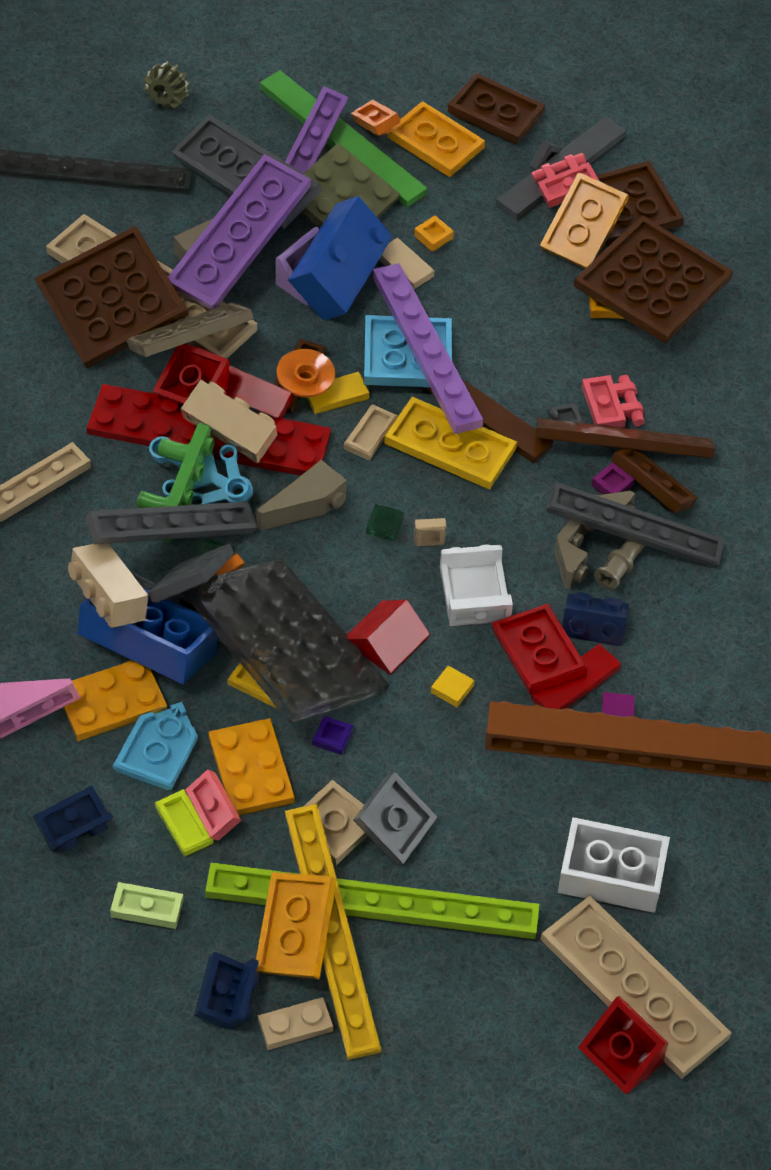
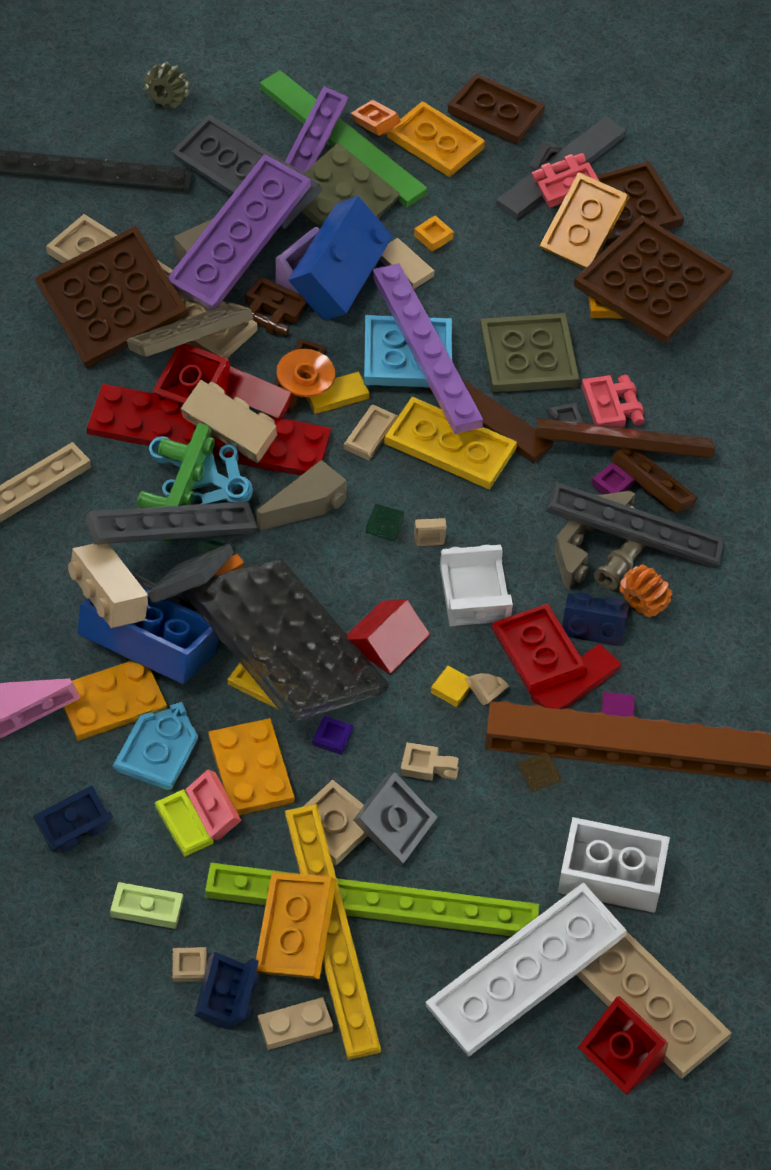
(189, 964): none -> tan tile
(275, 300): none -> reddish brown plate
(423, 761): none -> tan plate
(486, 686): none -> tan tile
(525, 969): none -> white plate
(529, 352): none -> olive plate
(539, 772): none -> clear orange tile
(645, 591): none -> orange gear

